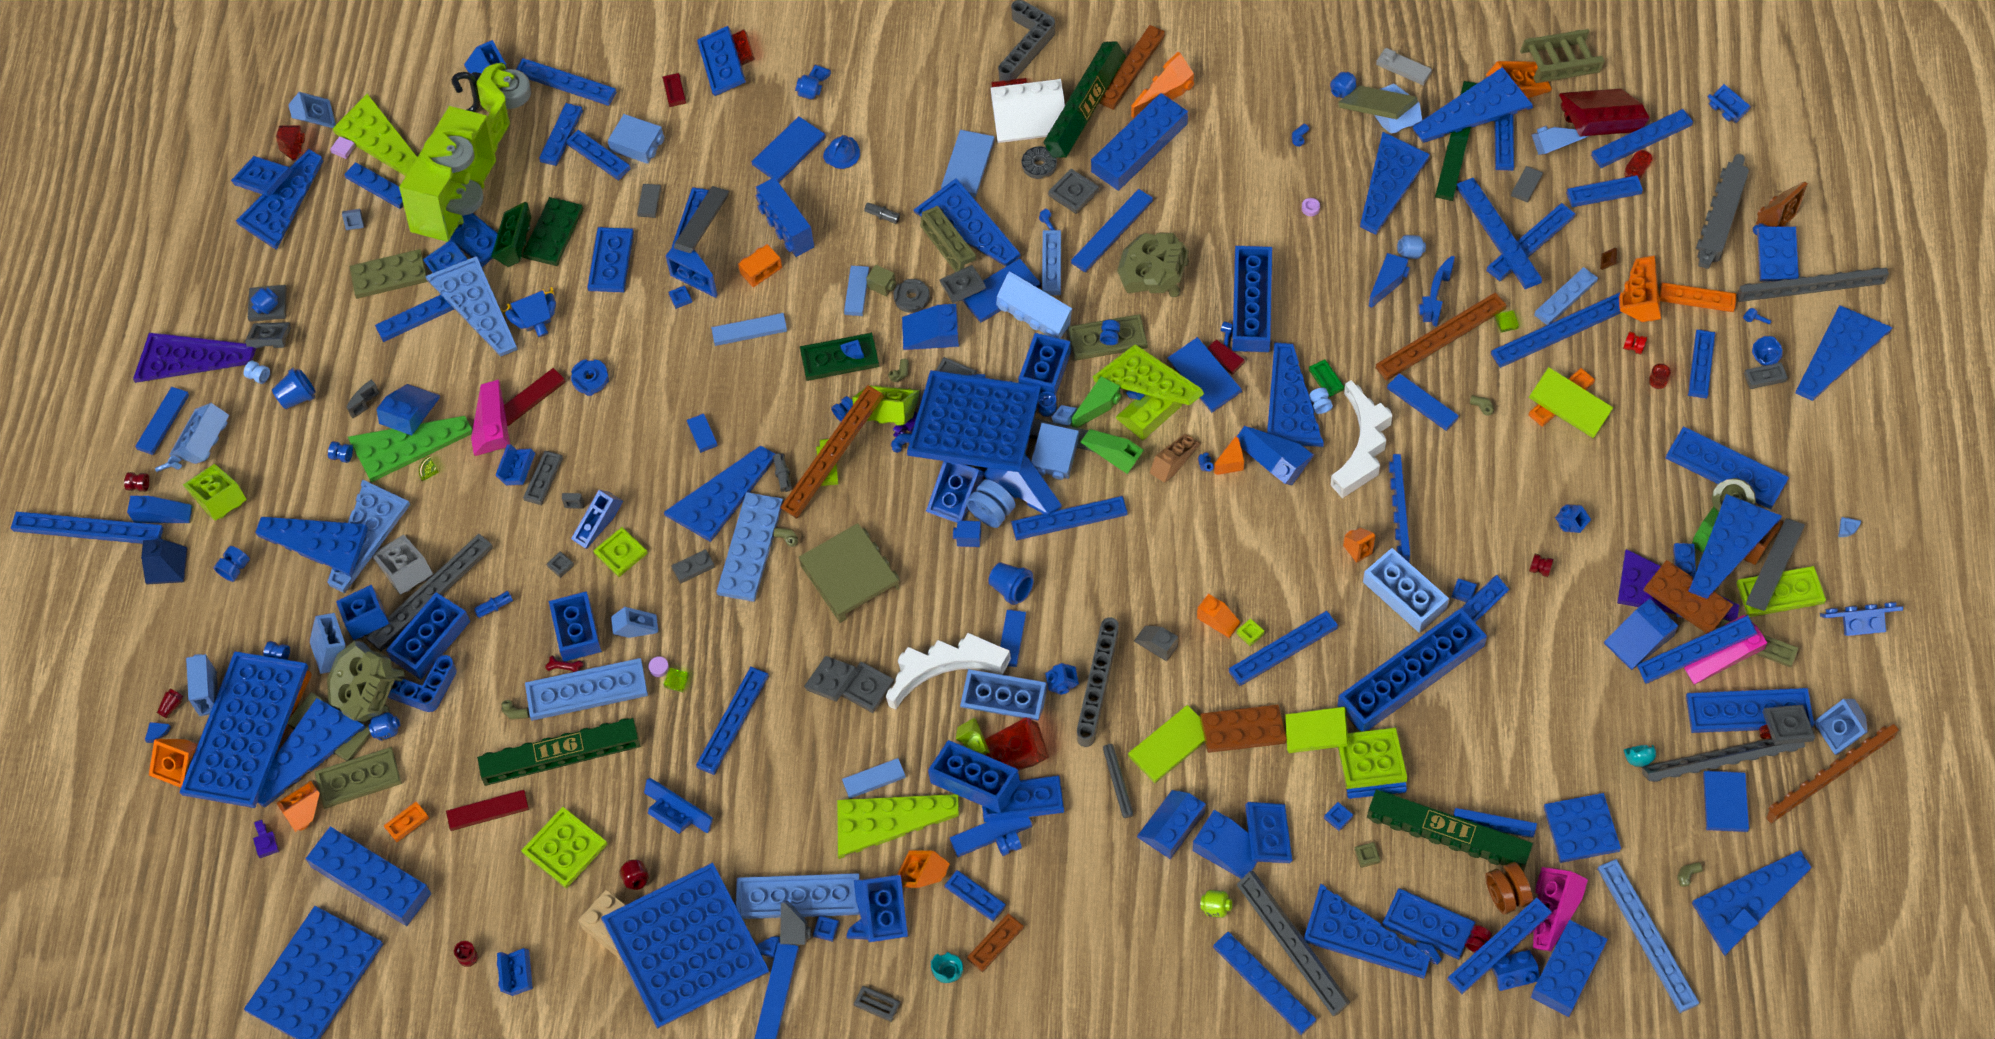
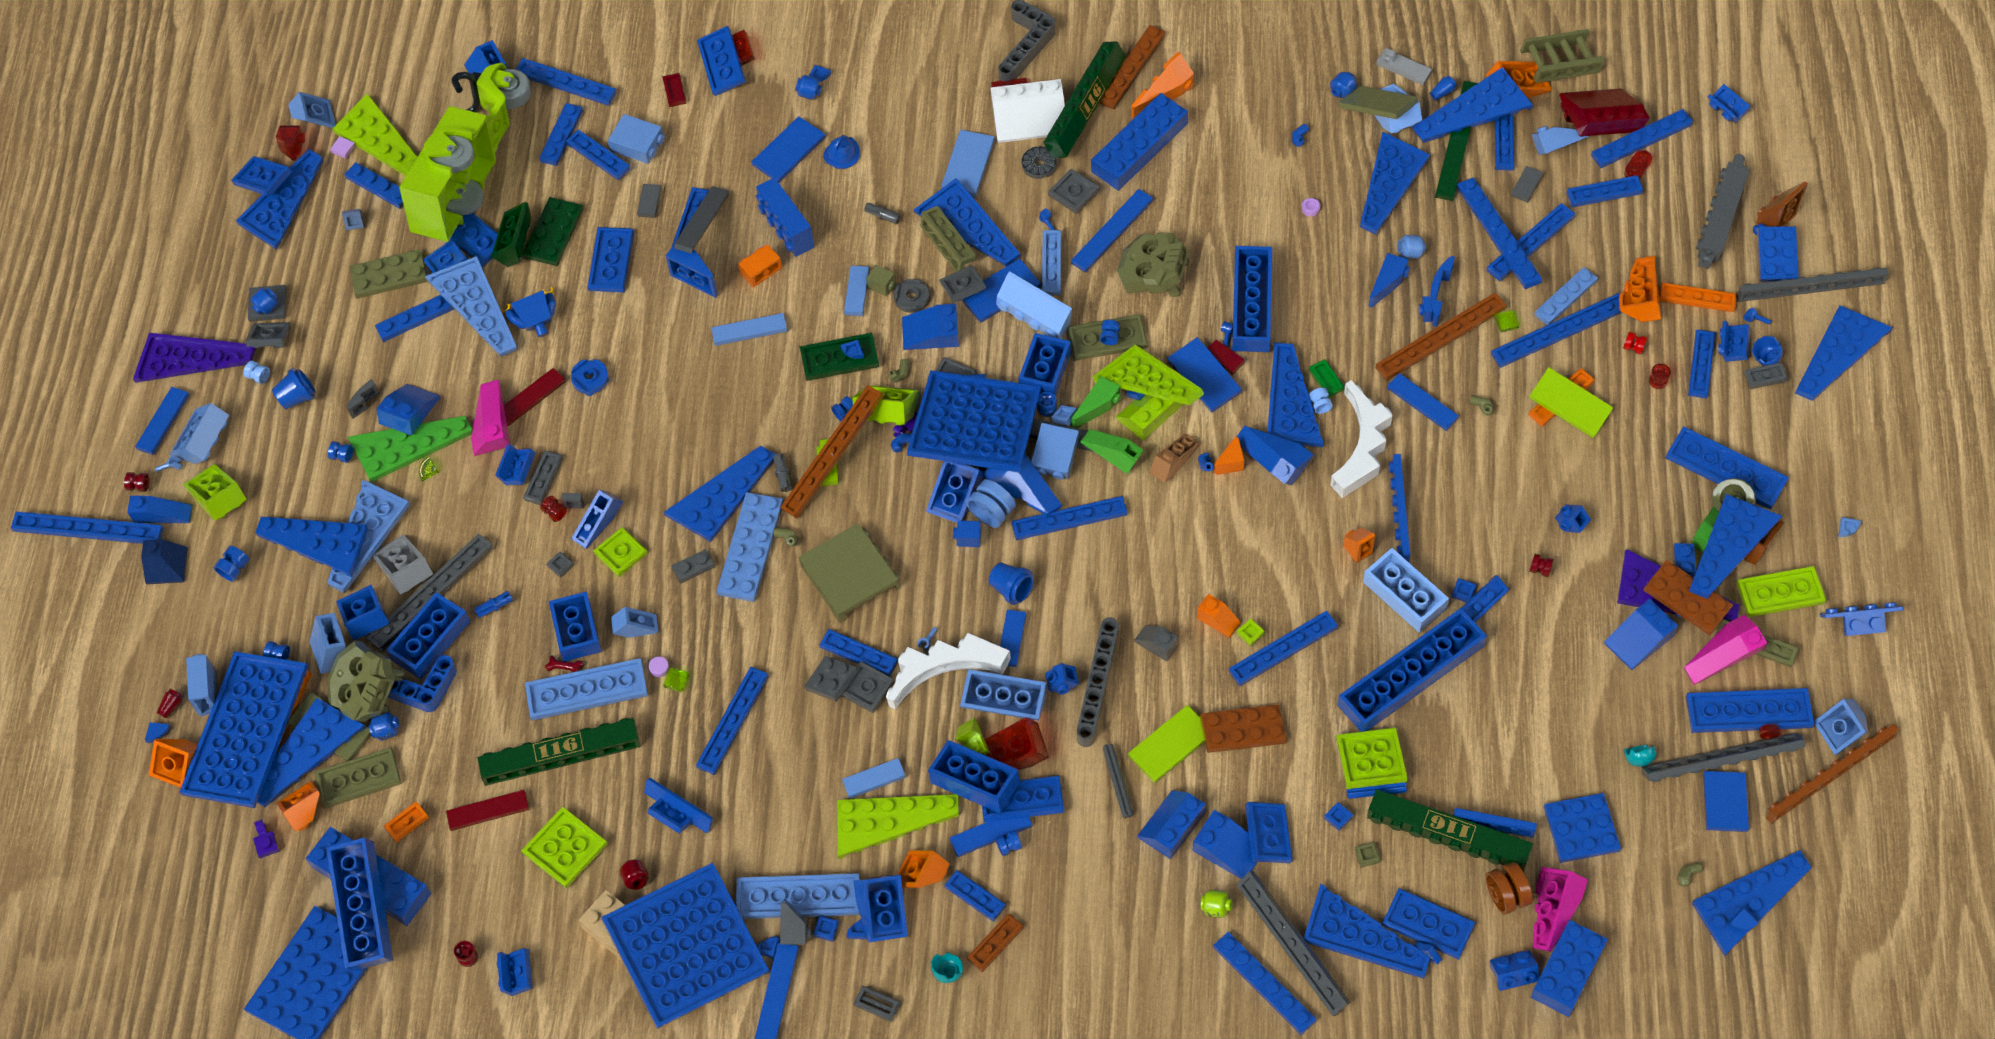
(359, 904): none -> blue brick
(513, 713): olive arm -> none
(553, 508): none -> clear red wheel
(680, 297): blue tile -> none
(702, 433): blue tile -> none
(858, 652): none -> blue tile
(927, 639): none -> medium blue hand
(1316, 730): lime tile -> none
(1443, 88): none -> blue cone
(1478, 938): dark red wheel -> none
(1499, 946): blue plate -> none
(1608, 258): reddish brown slope -> none
(1648, 936): medium blue tile -> none
(1697, 649): blue tile -> none
(1734, 342): none -> blue bracket
(1775, 564): dark grey tile -> none
(1788, 724): dark grey tile -> none

